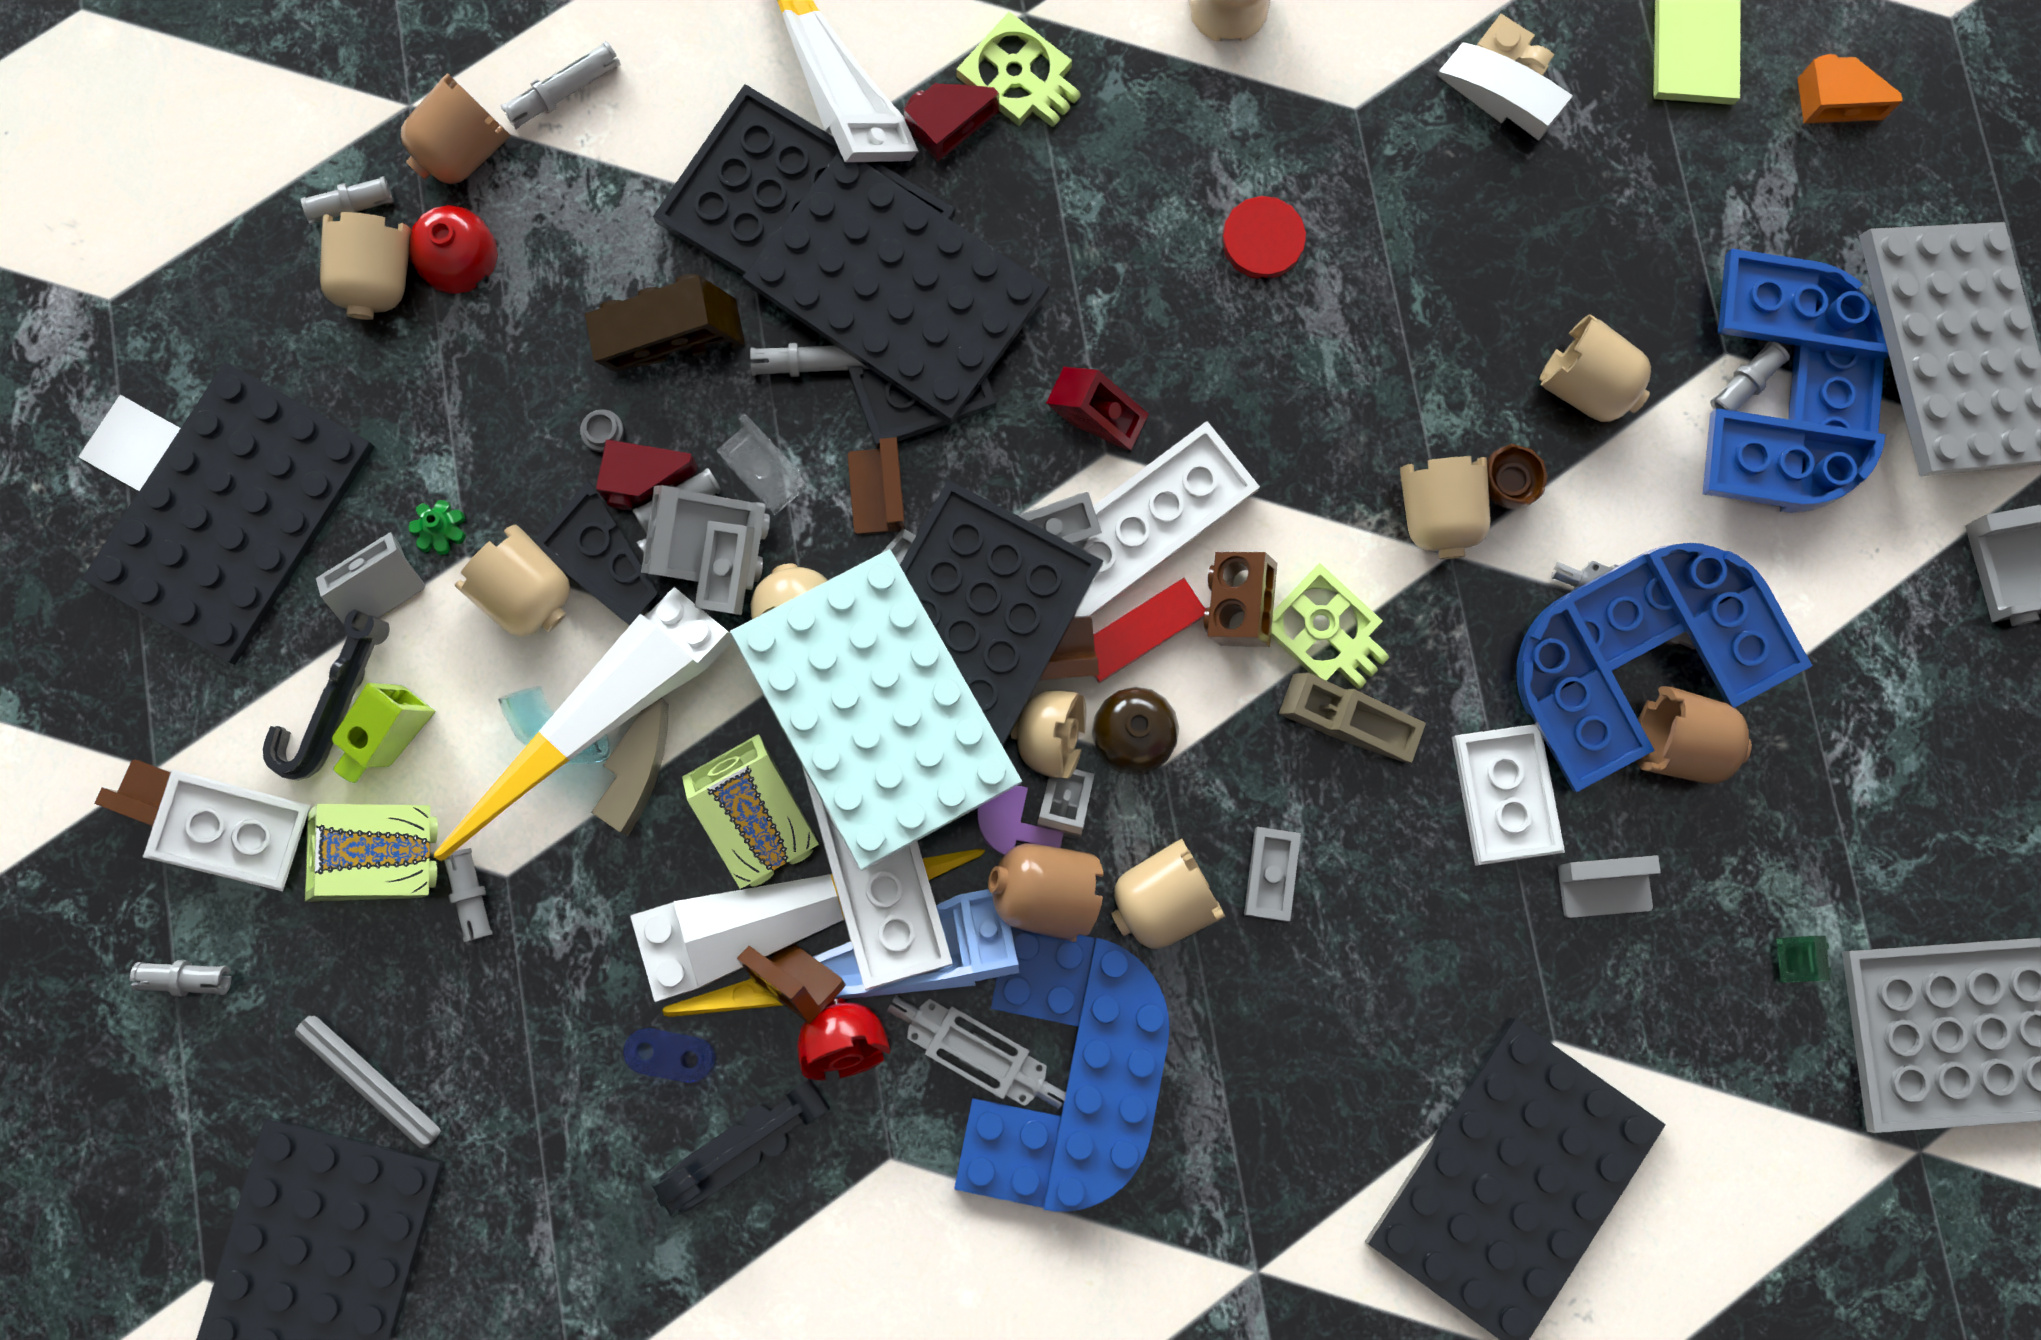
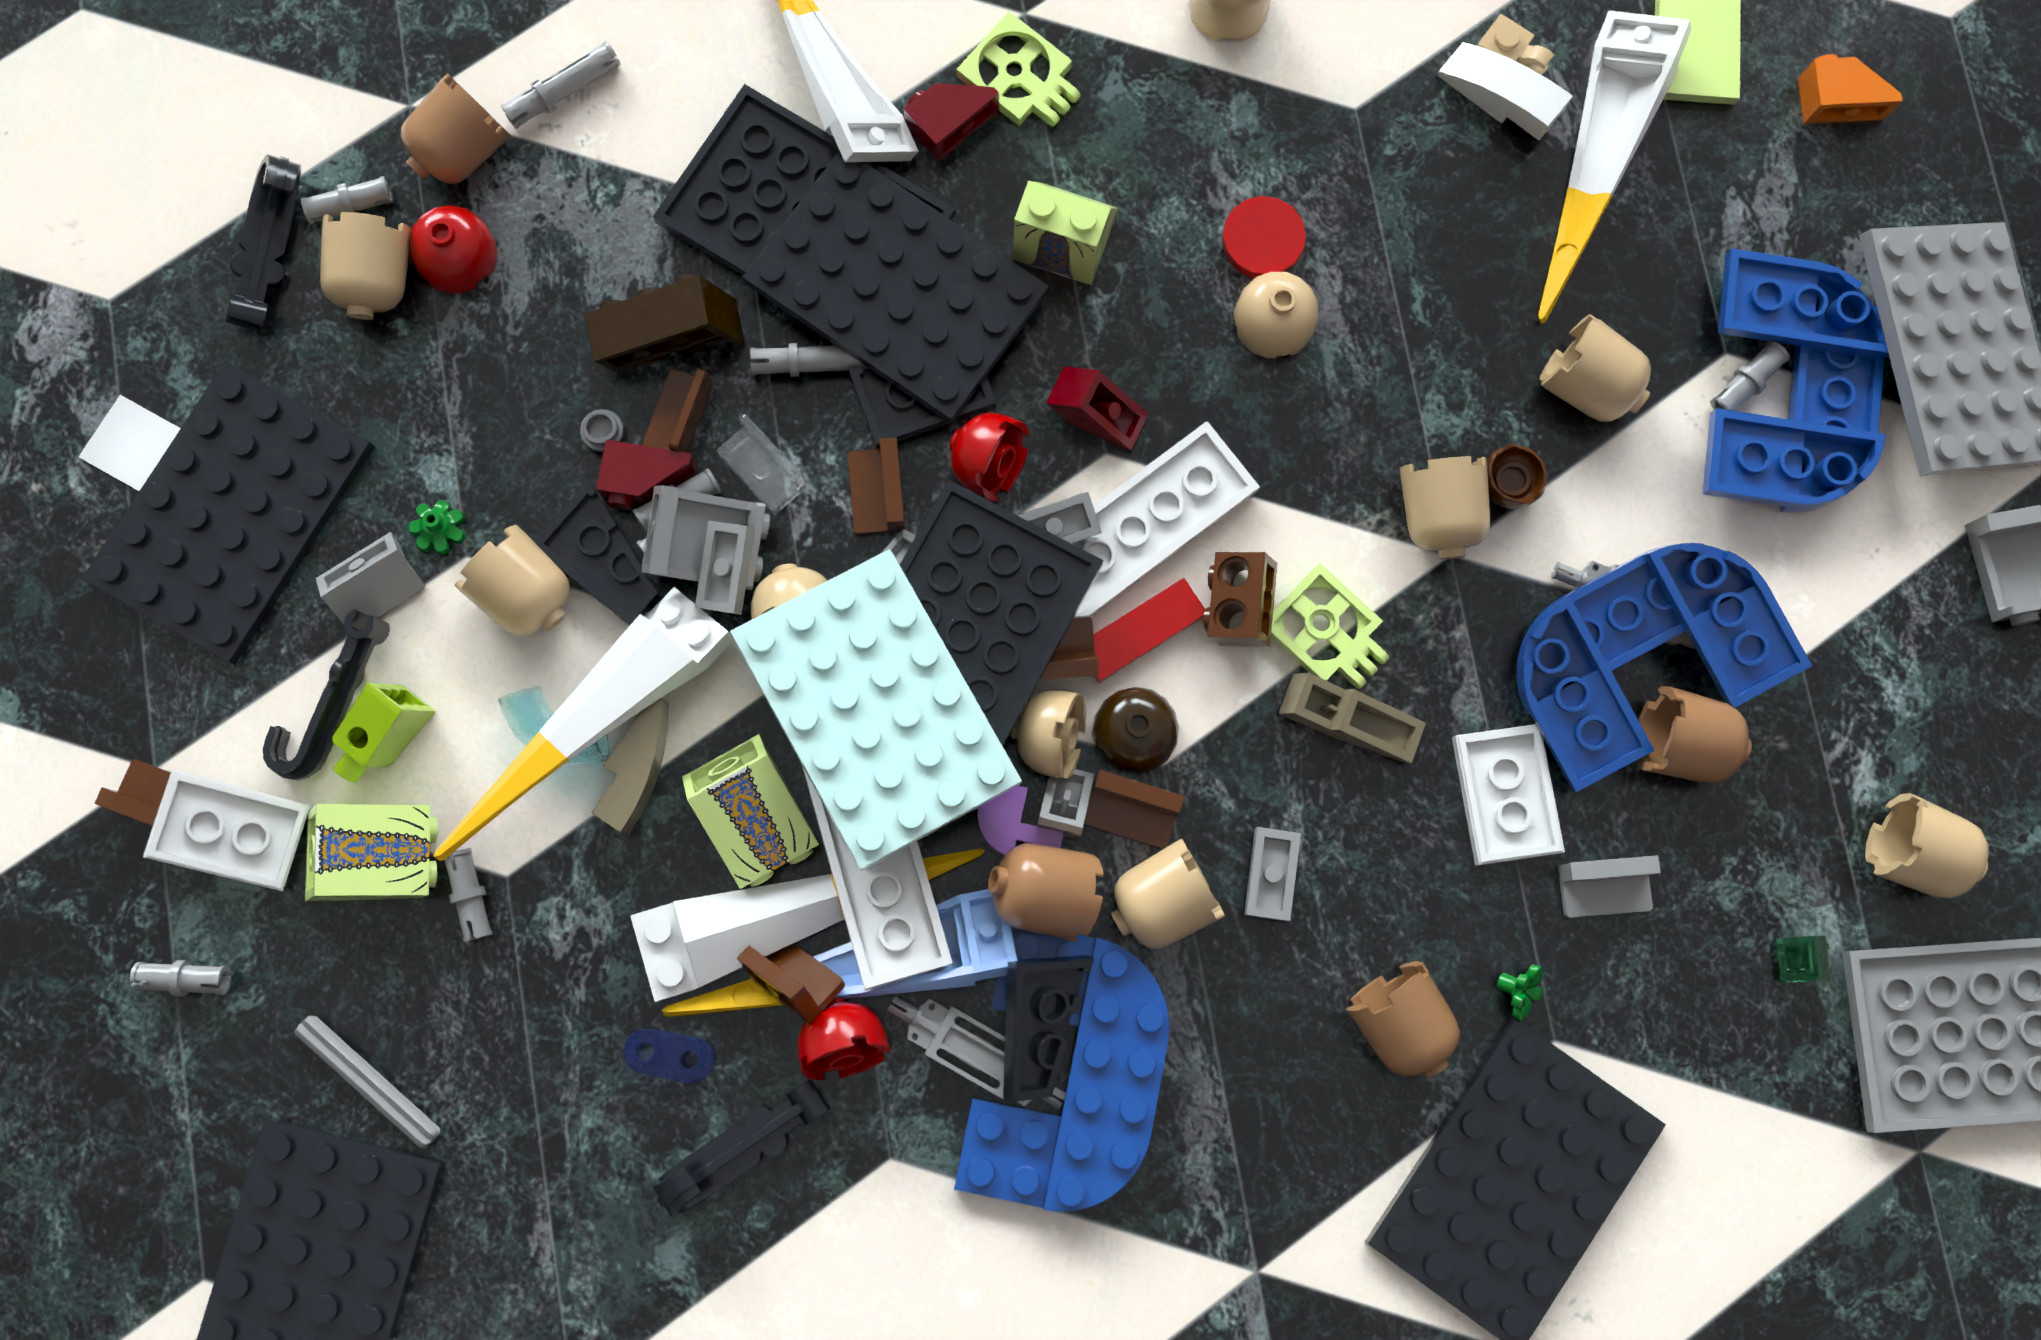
(263, 239): none -> black piece
(679, 410): none -> reddish brown panel
(989, 454): none -> red cylinder
(1038, 1011): none -> black wing
(1061, 231): none -> yellowish green slope
(1132, 809): none -> reddish brown panel
(1276, 314): none -> tan cylinder
(1407, 1022): none -> medium nougat cylinder
(1522, 990): none -> green plant
(1626, 85): none -> white plate
(1927, 848): none -> tan cylinder

